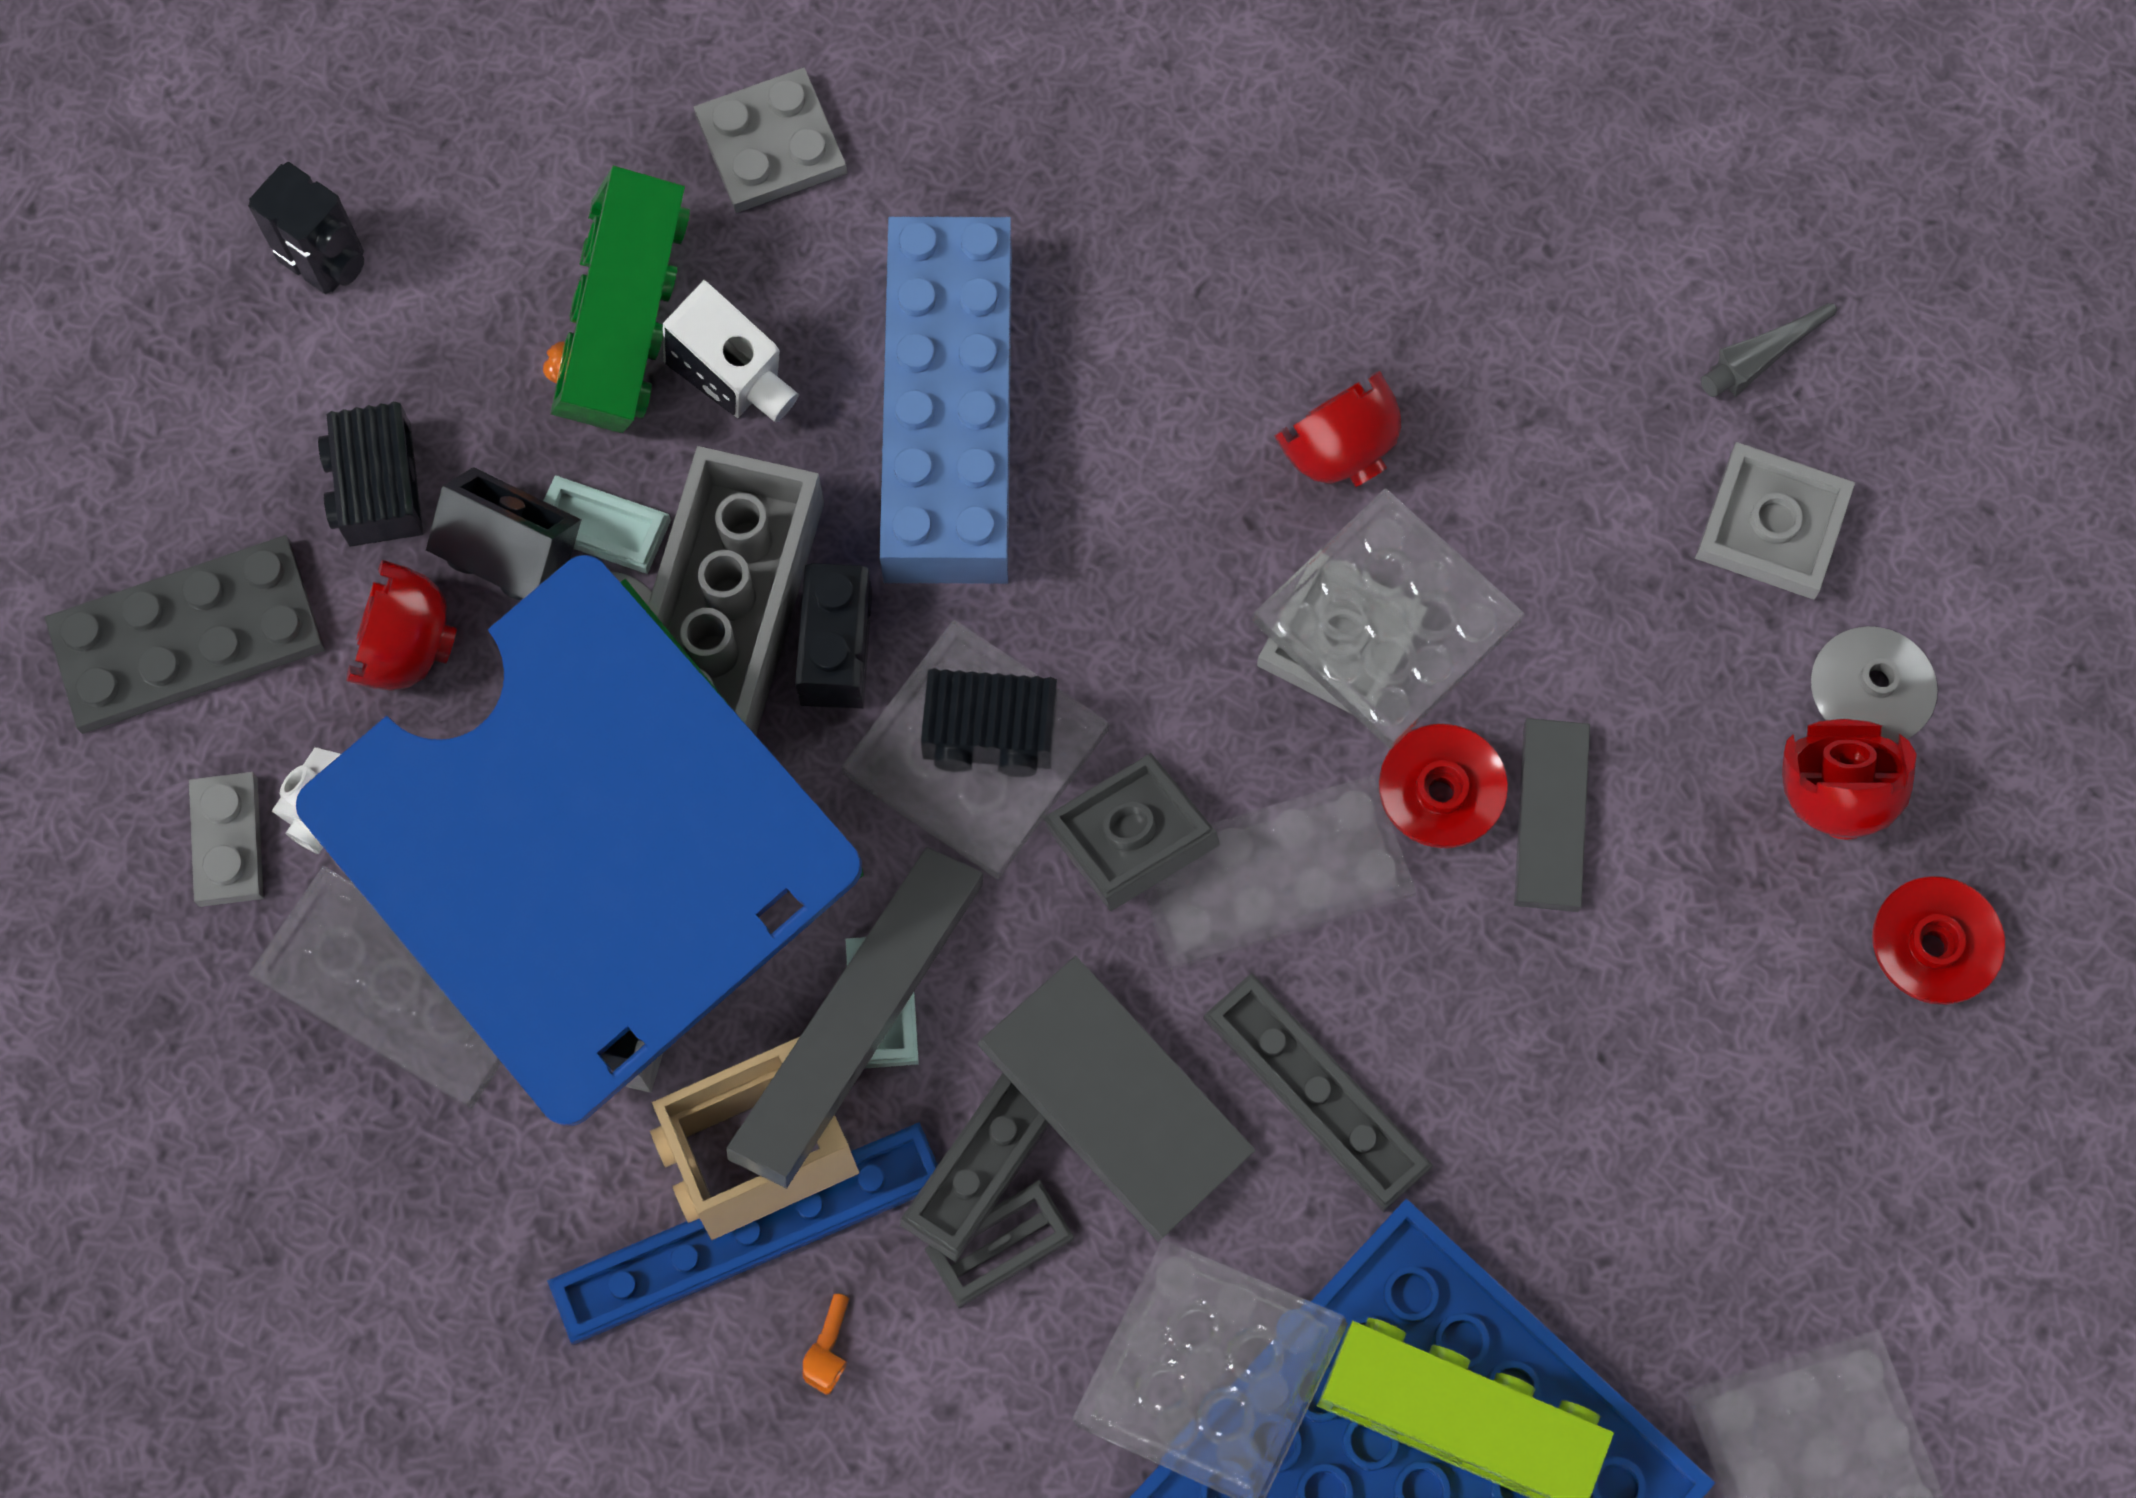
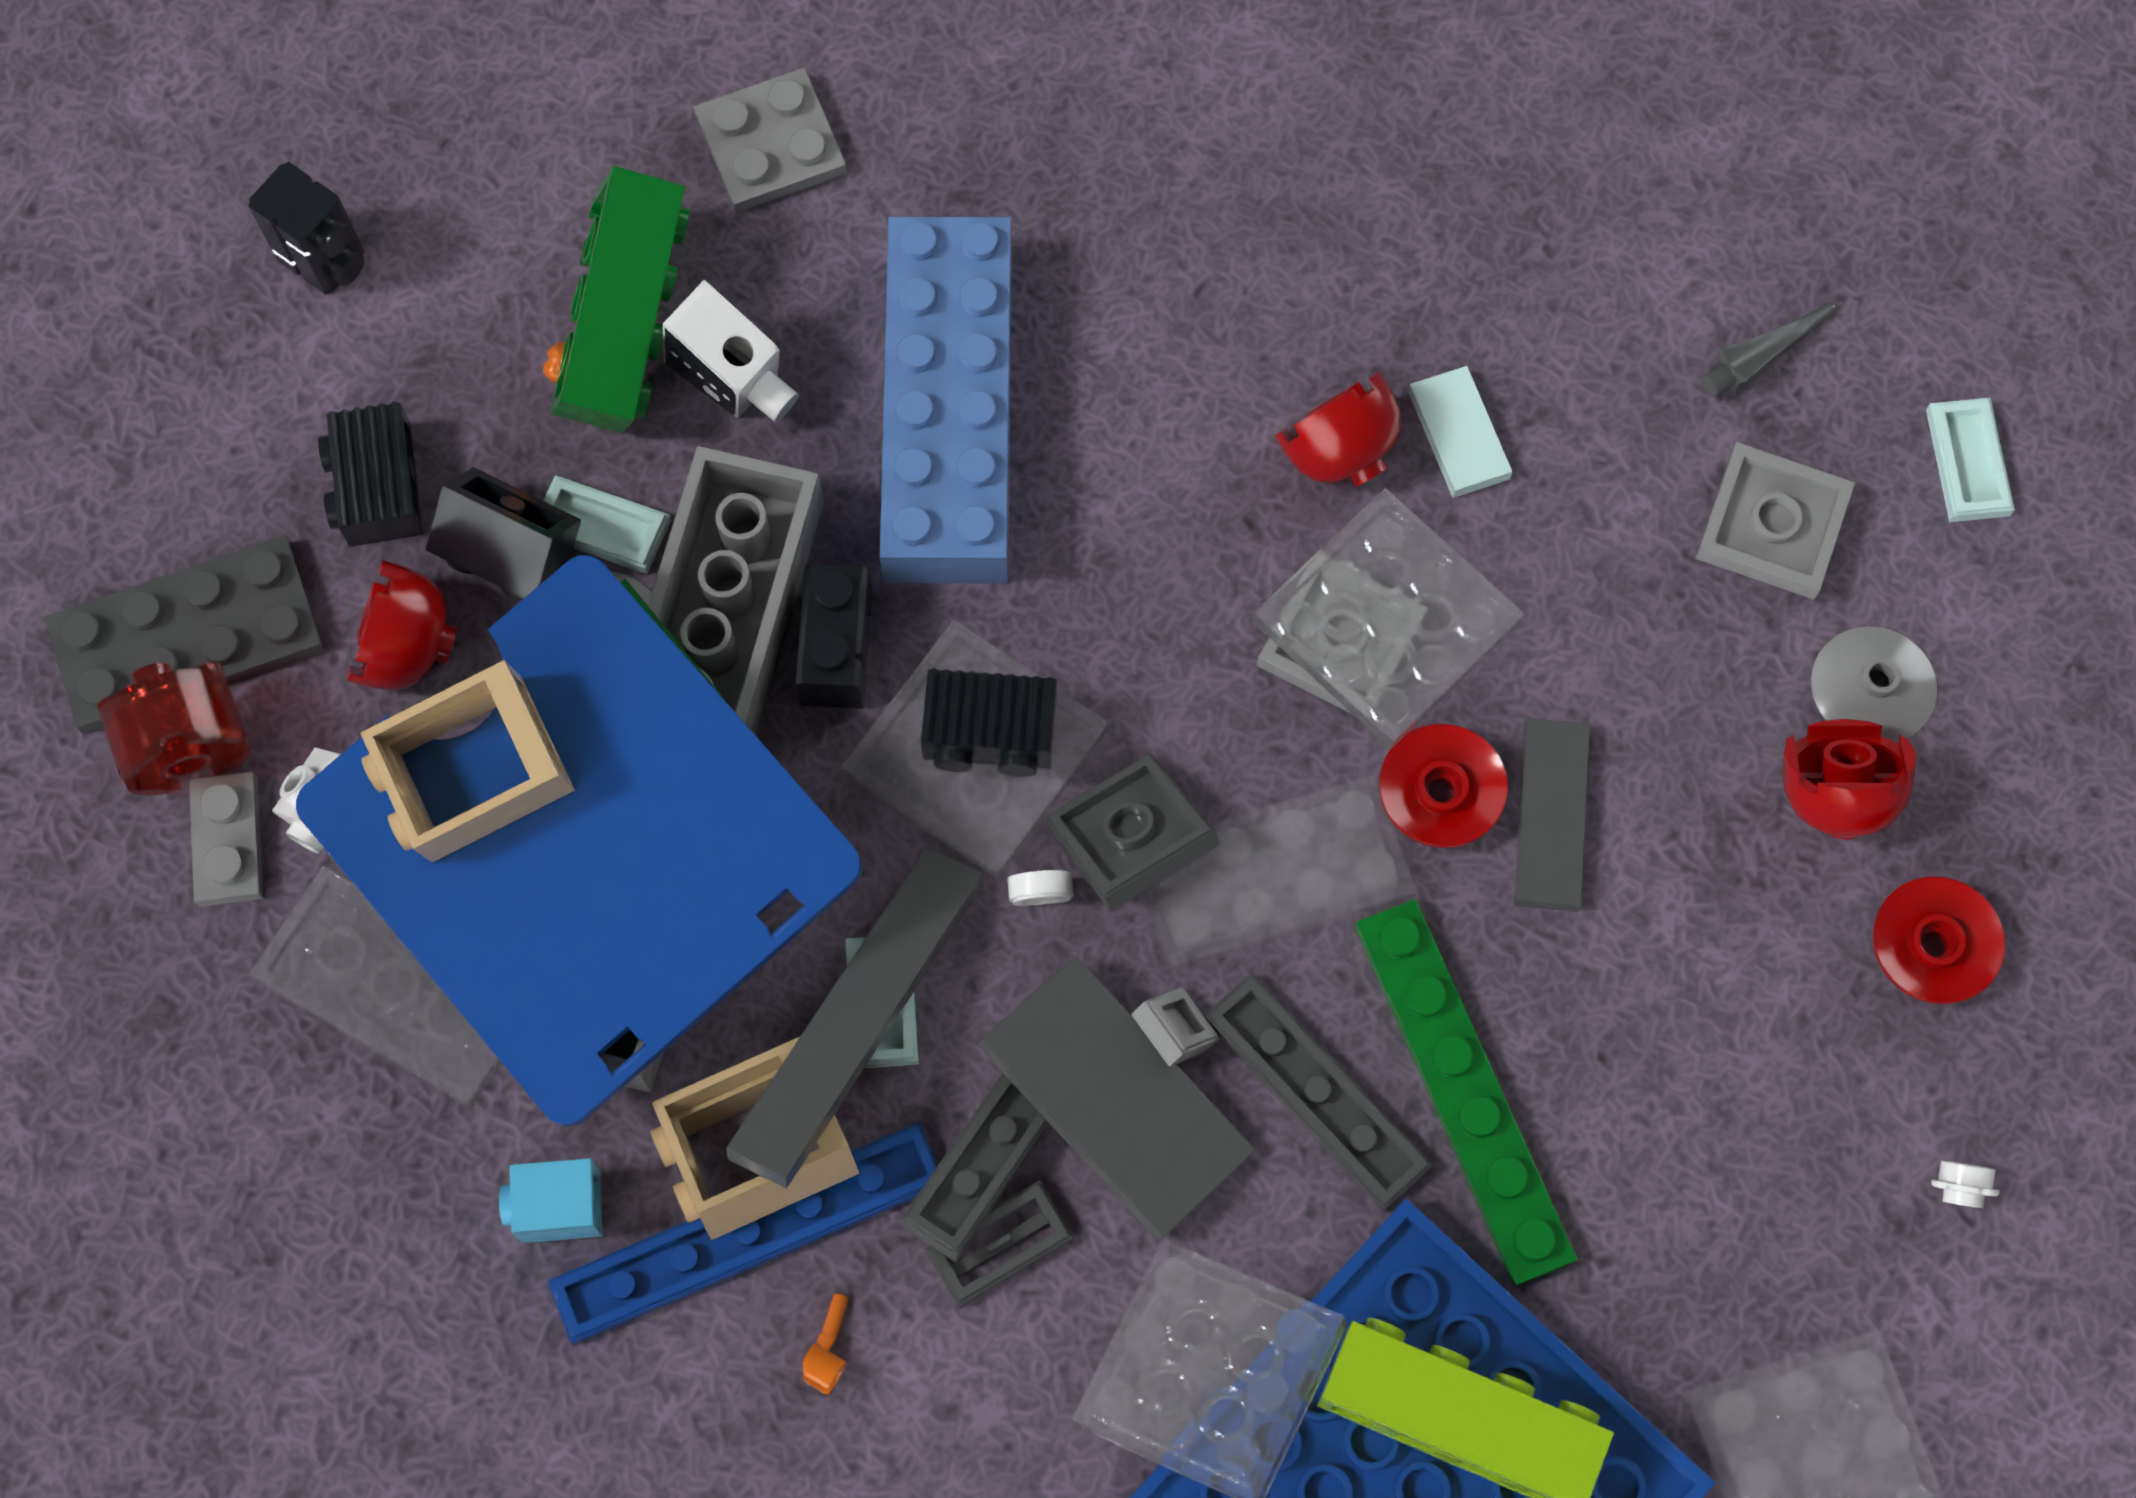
(173, 727): none -> clear red brick
(390, 739): none -> tan window
(553, 1201): none -> medium azure brick
(1040, 887): none -> white tile
(1175, 1026): none -> light grey tile
(1460, 431): none -> light aqua tile
(1465, 1093): none -> green plate
(1965, 1183): none -> white plate
(1970, 459): none -> light aqua tile

